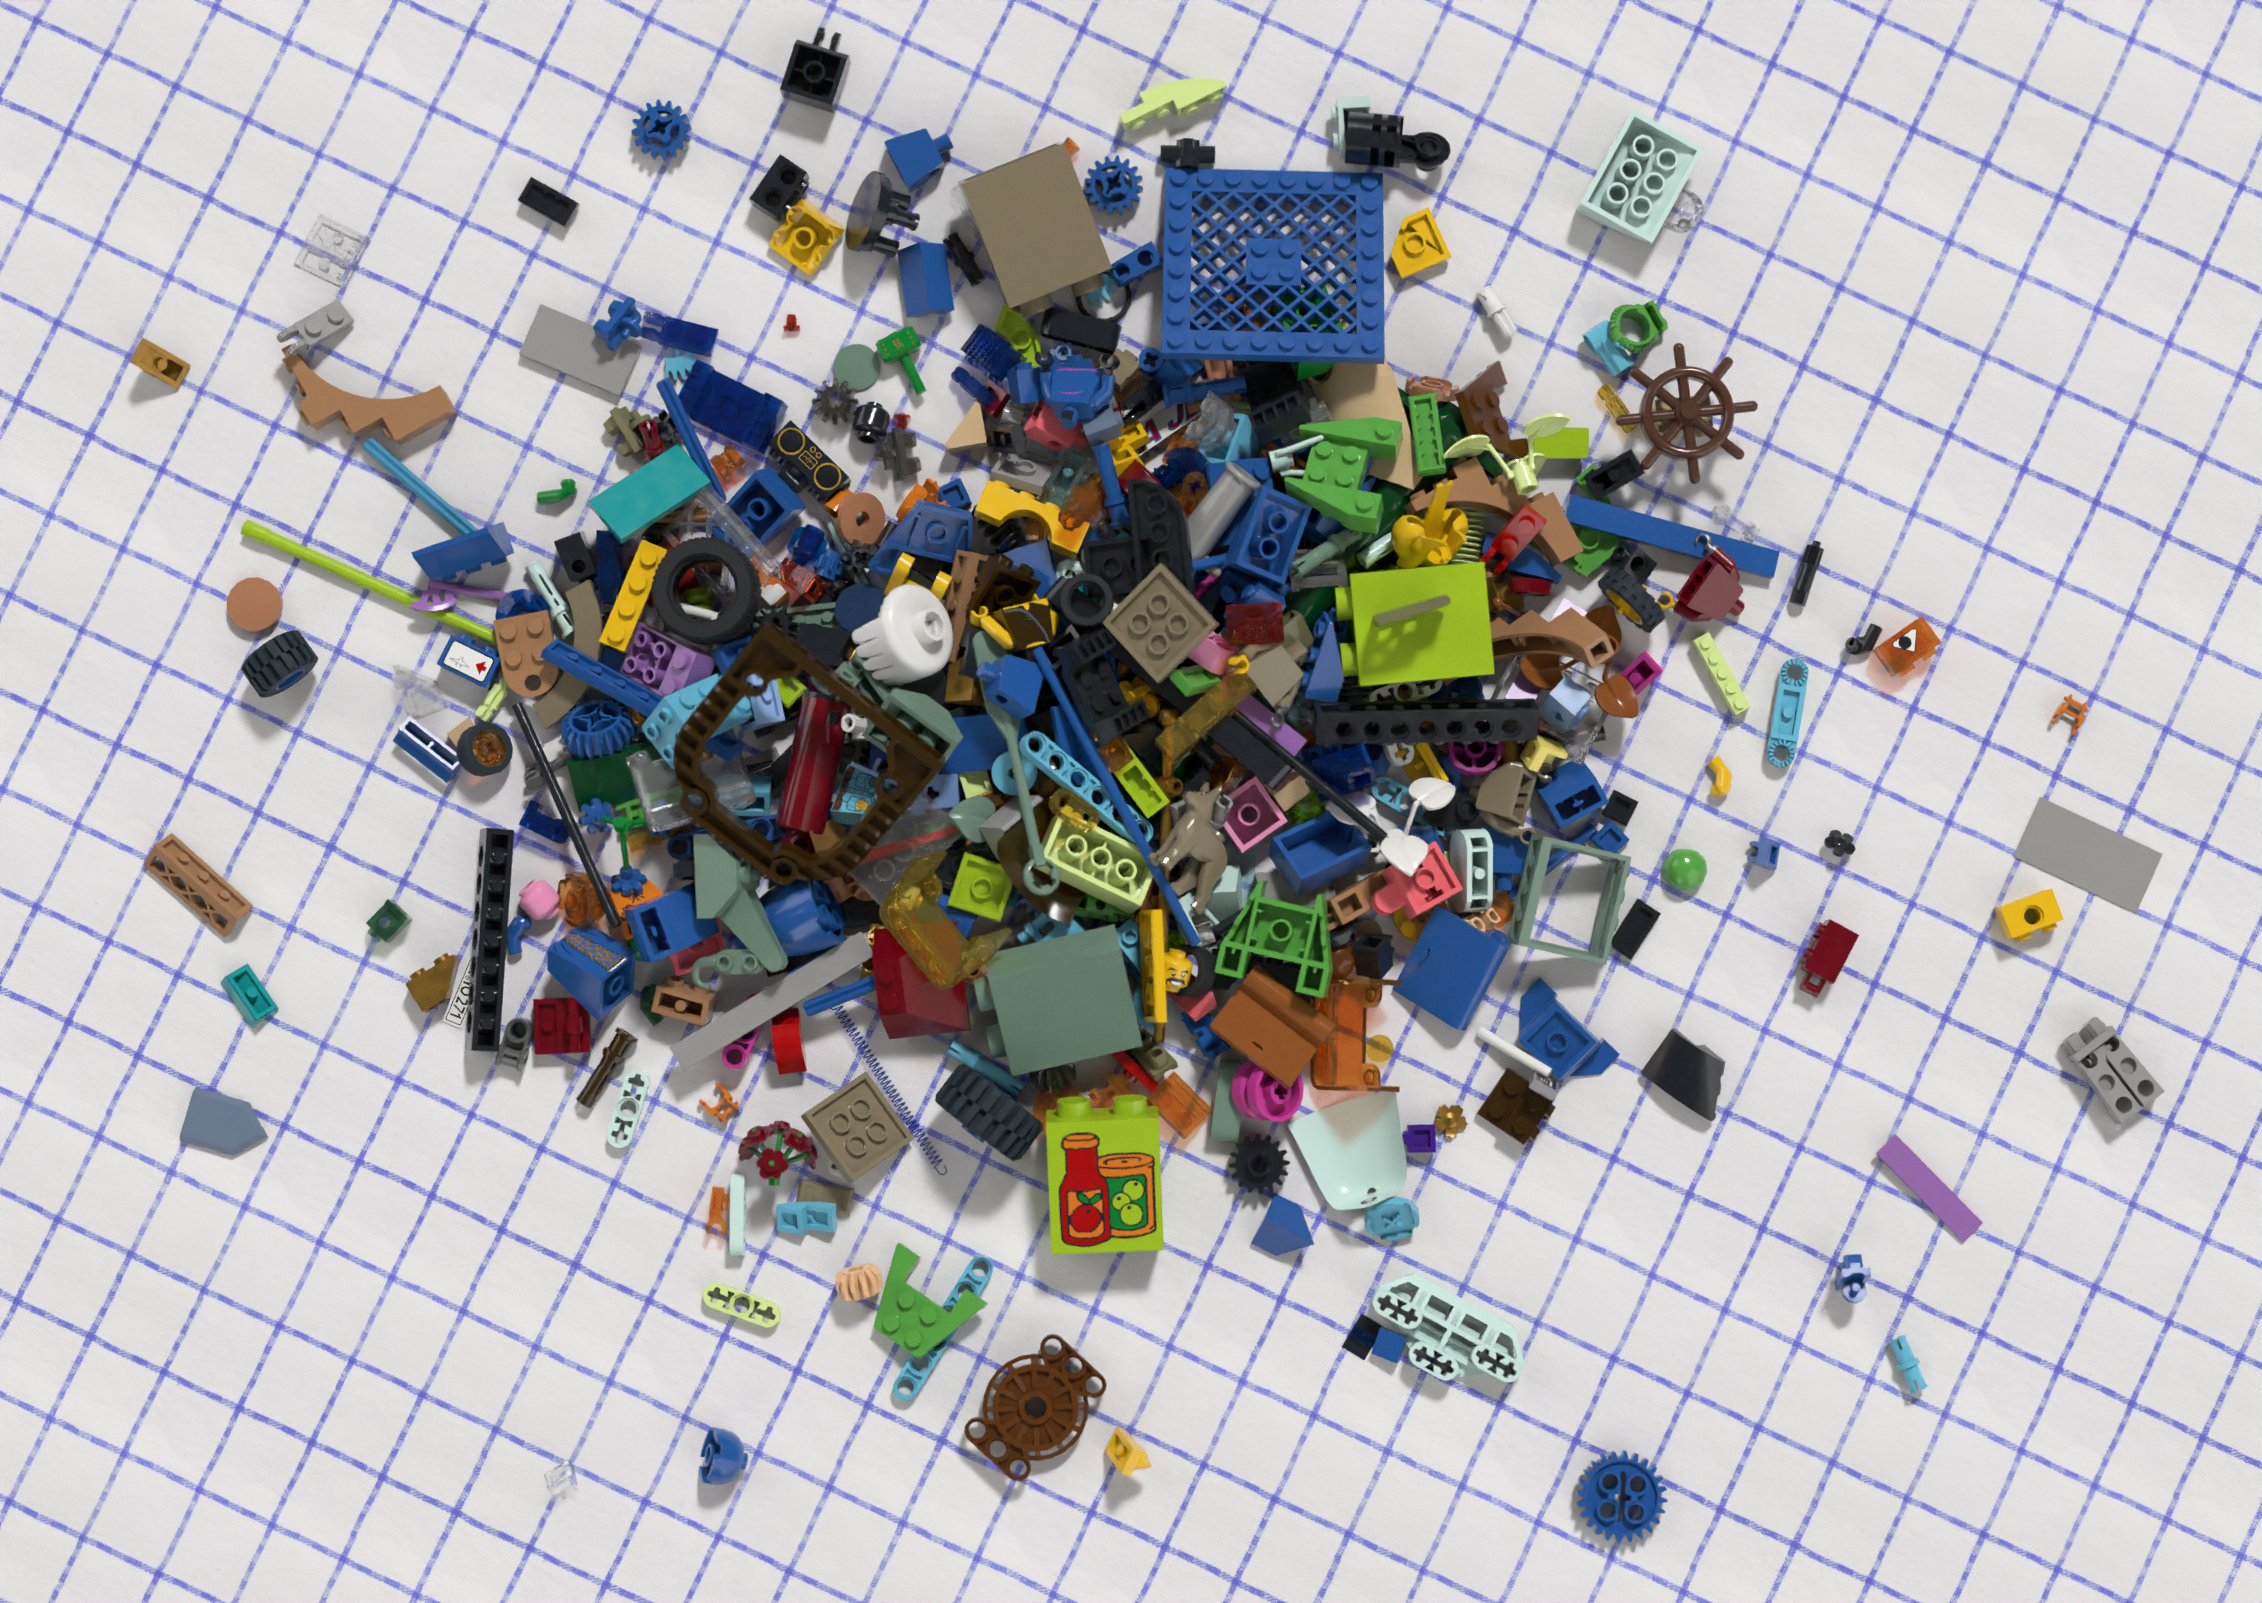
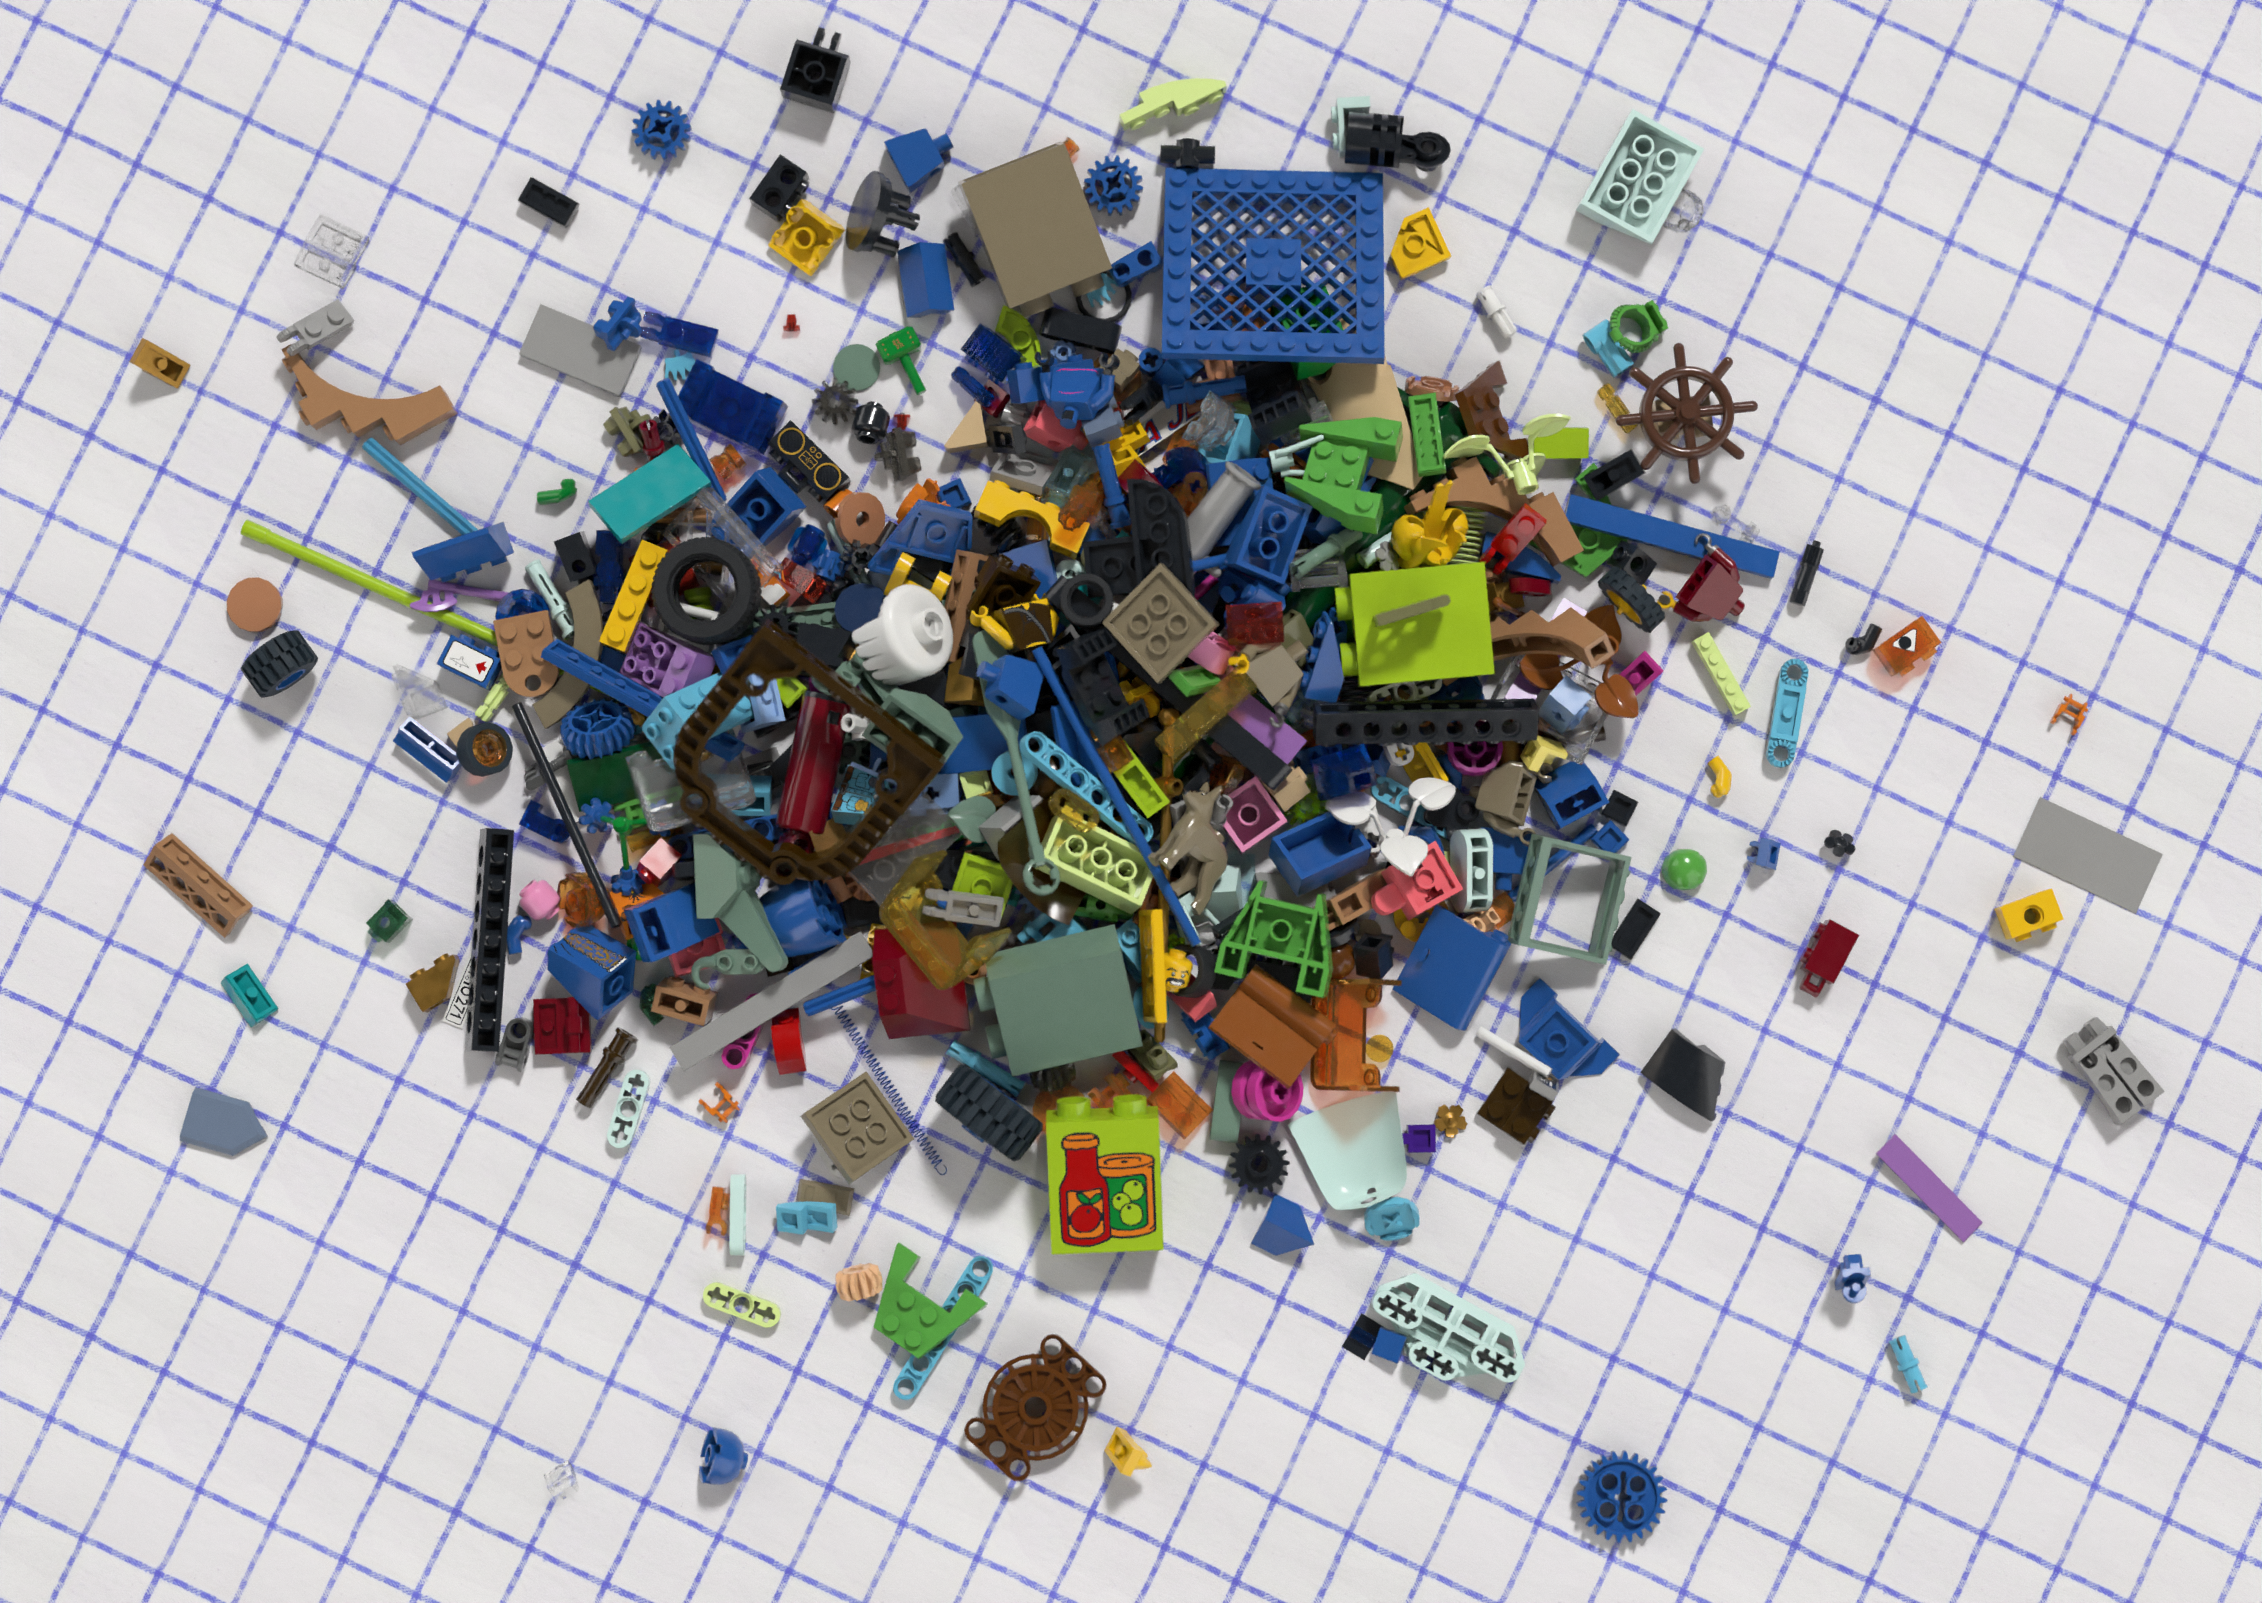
(657, 863): none -> slope
(775, 1163): dark red plant -> none
(965, 907): none -> light grey hinge
(1310, 776): black piece -> none
(1387, 557): none -> light grey plant

